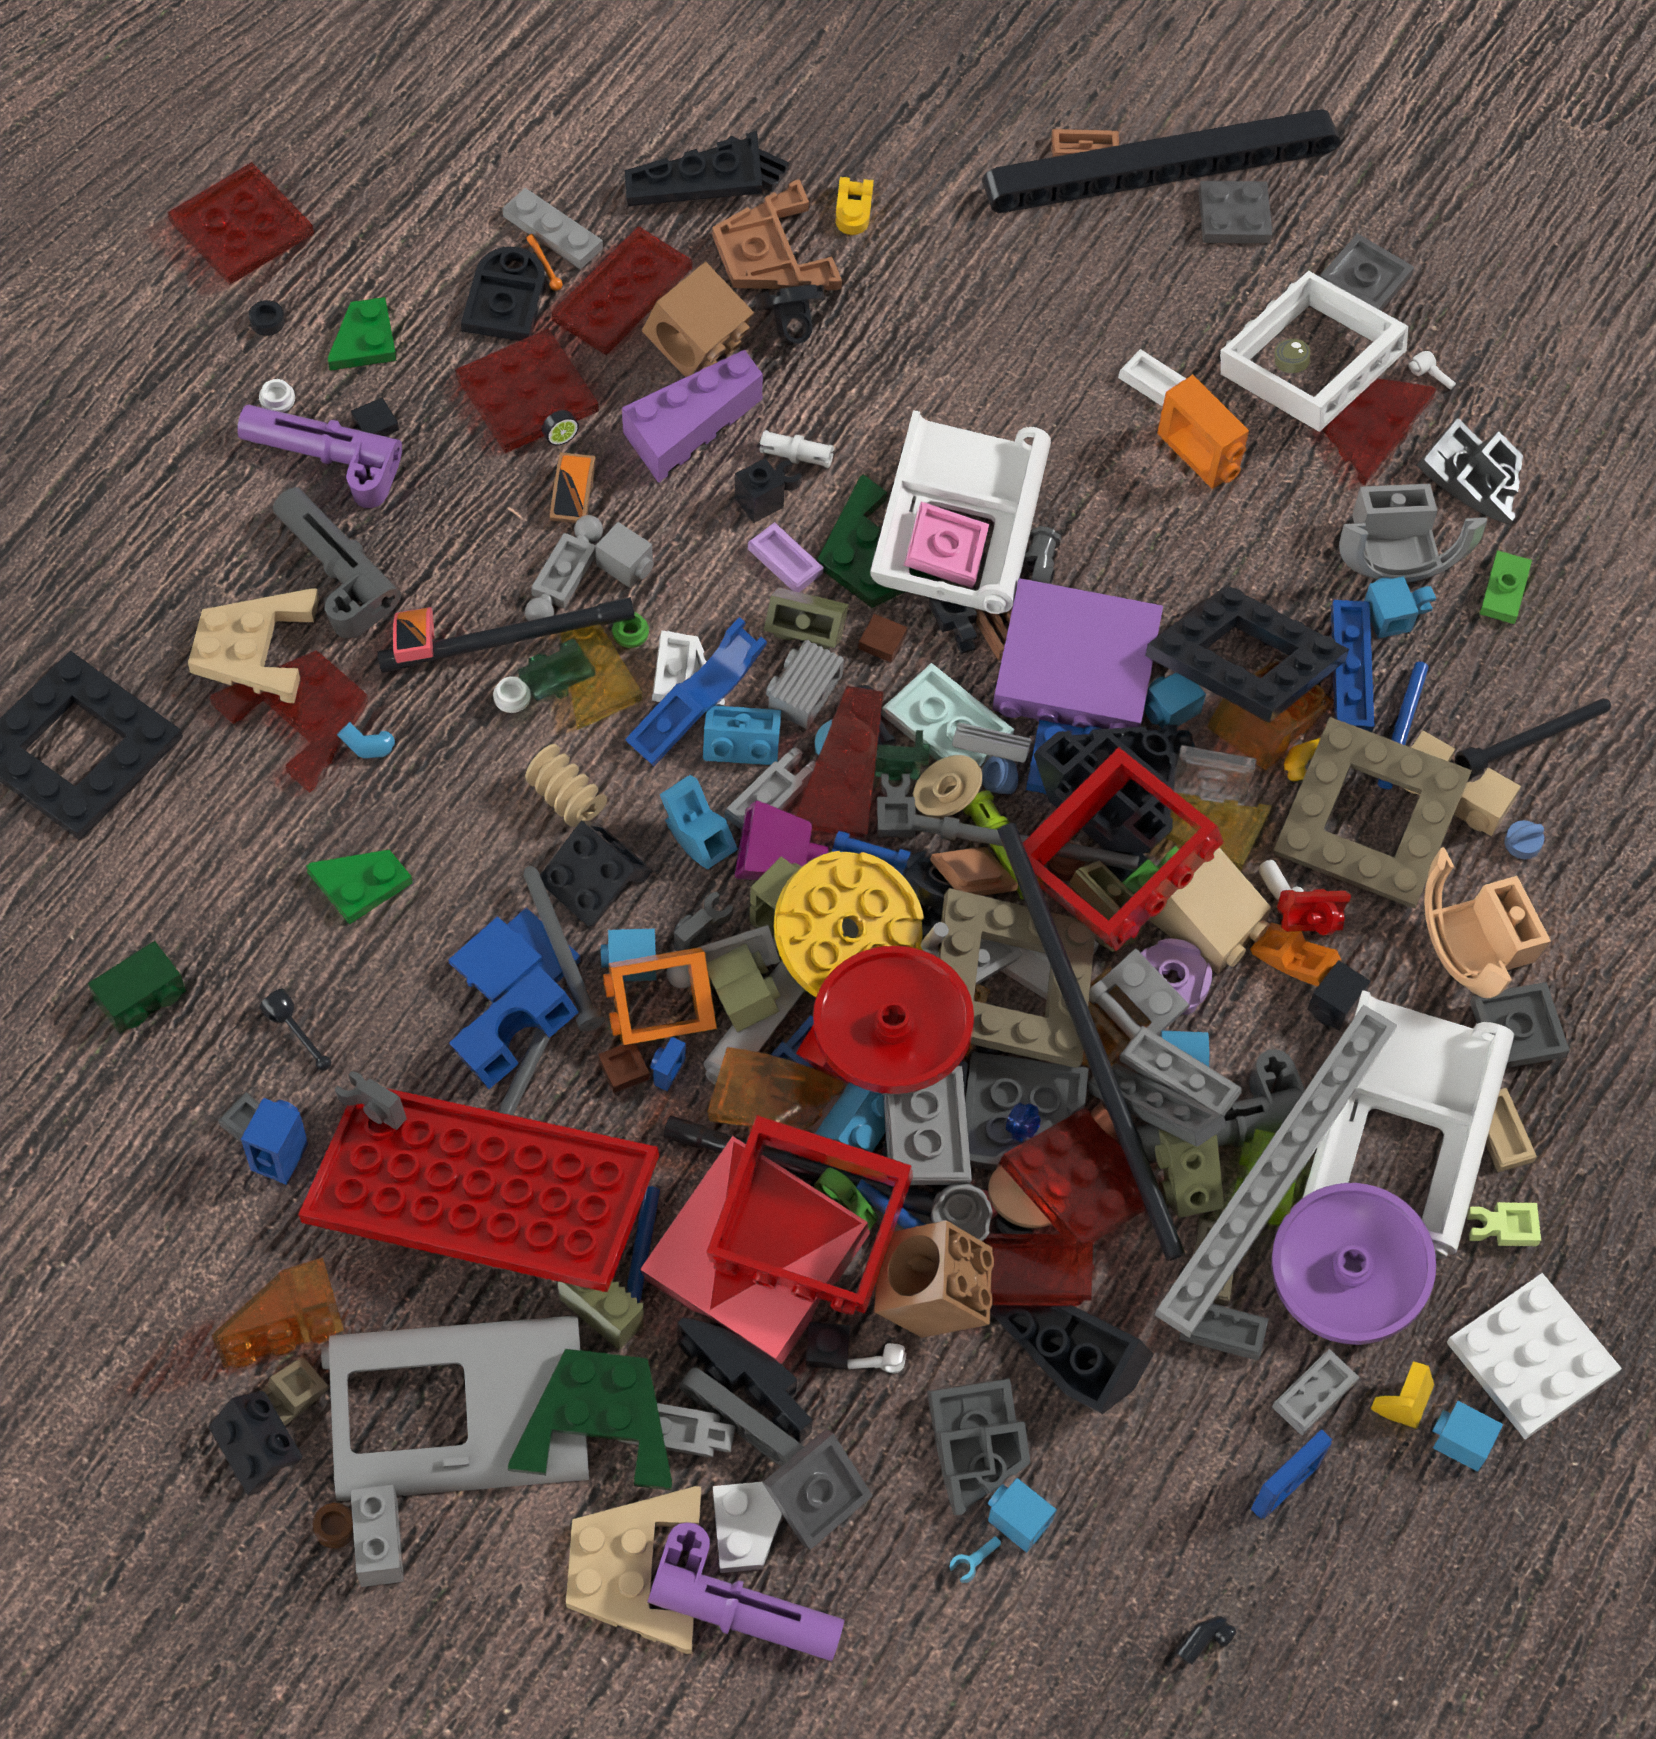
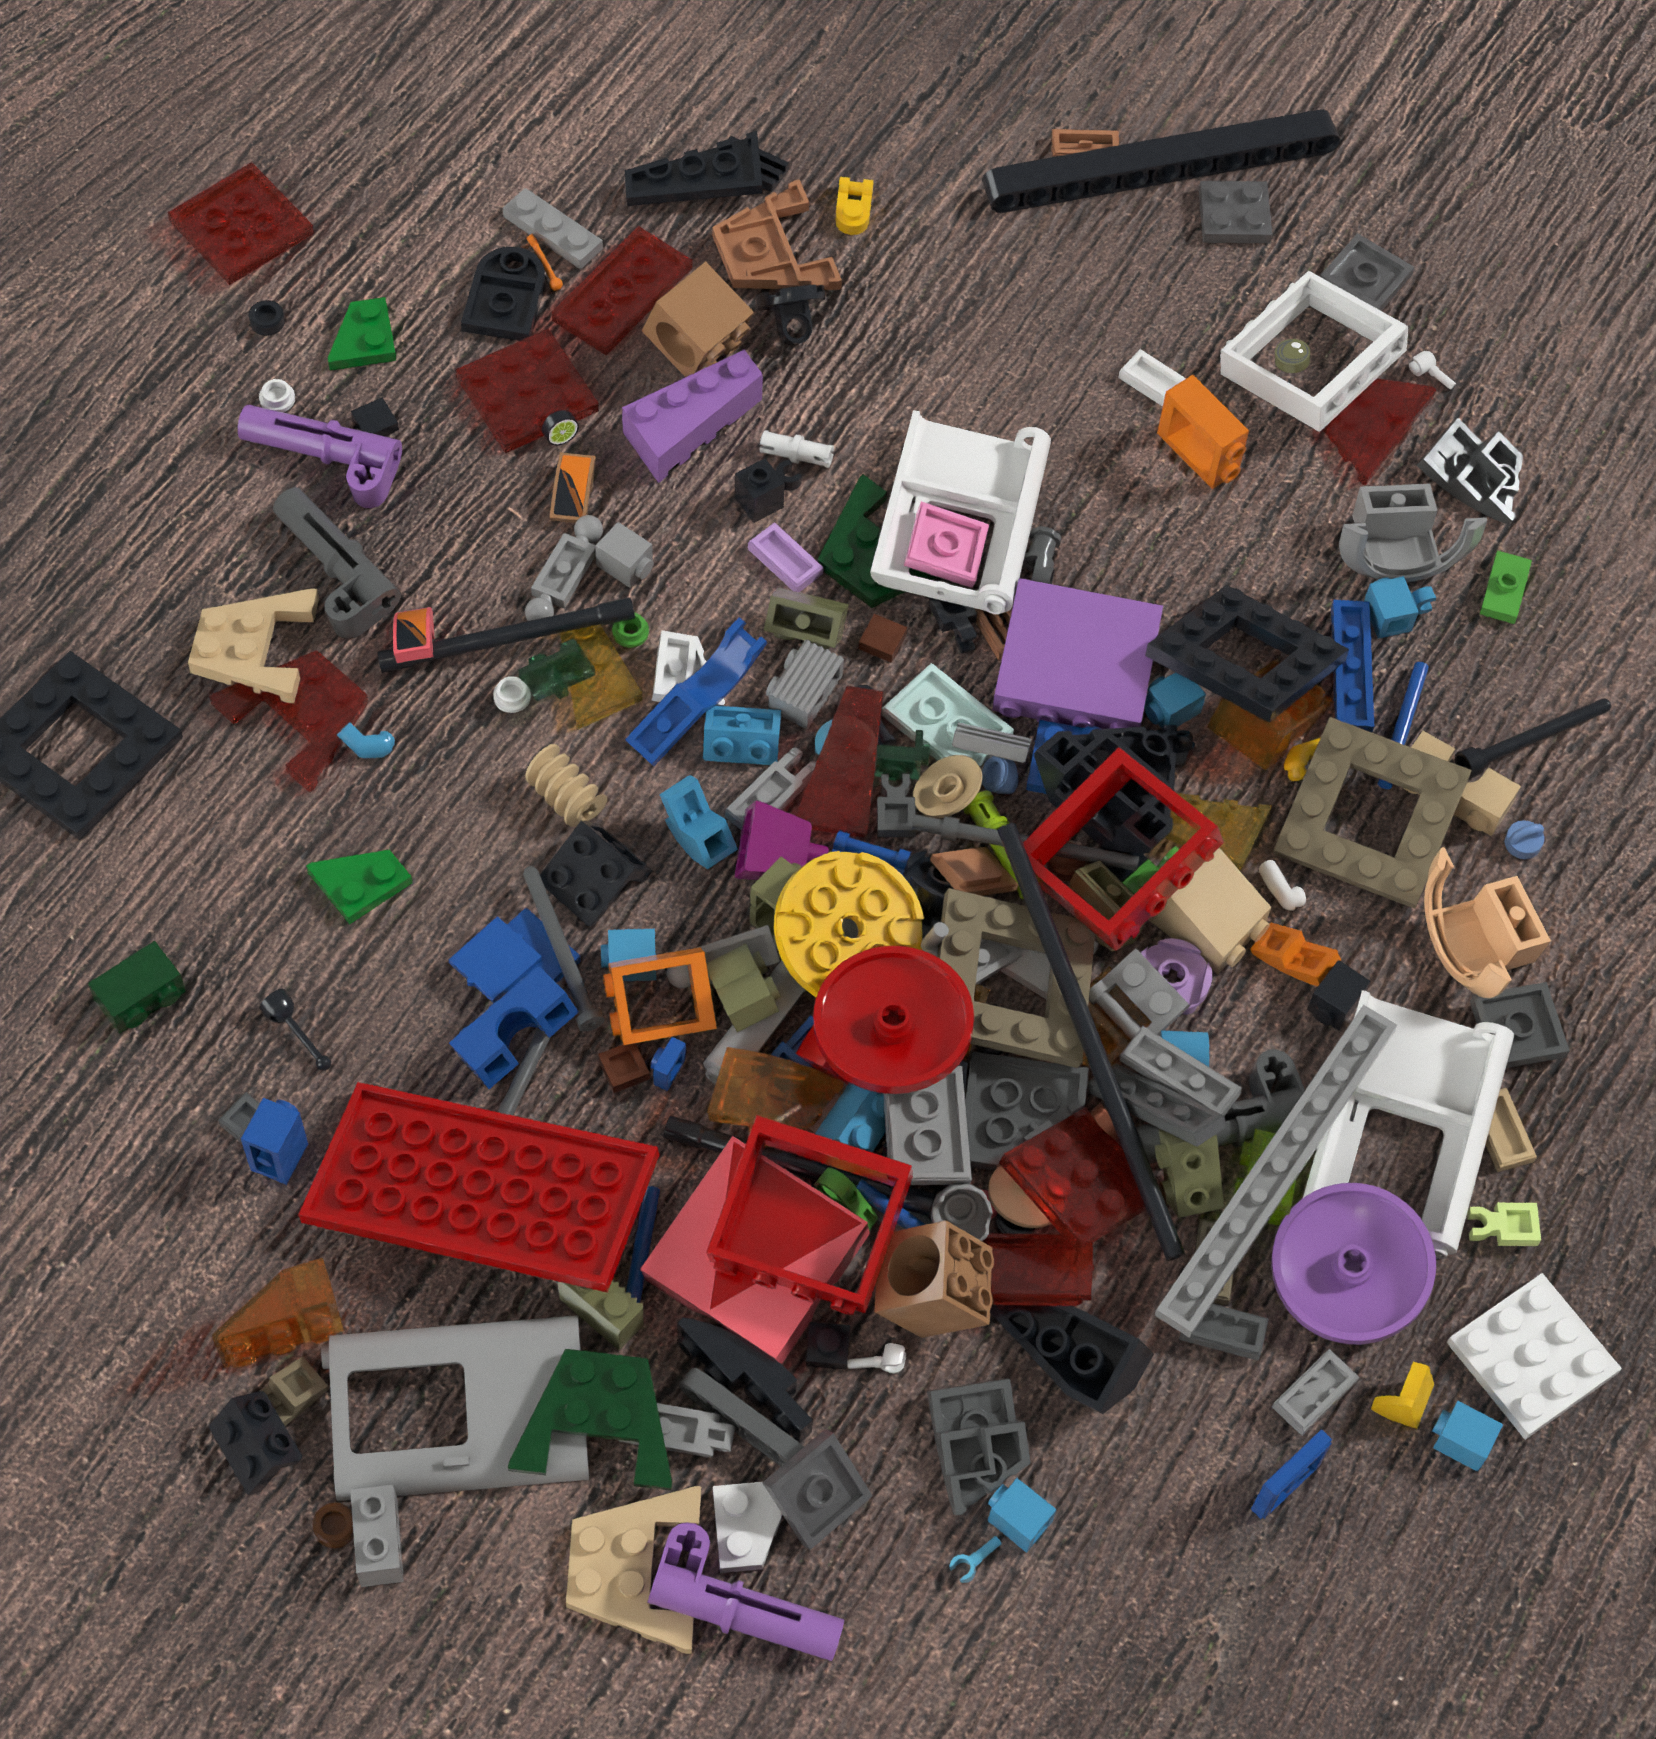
(379, 1103): dark grey plate -> none
(697, 929): dark grey plate -> none
(1023, 1121): clear blue plate -> none
(1202, 1634): black arm -> none
(1213, 774): clear tile -> none
(1313, 910): red hips -> none

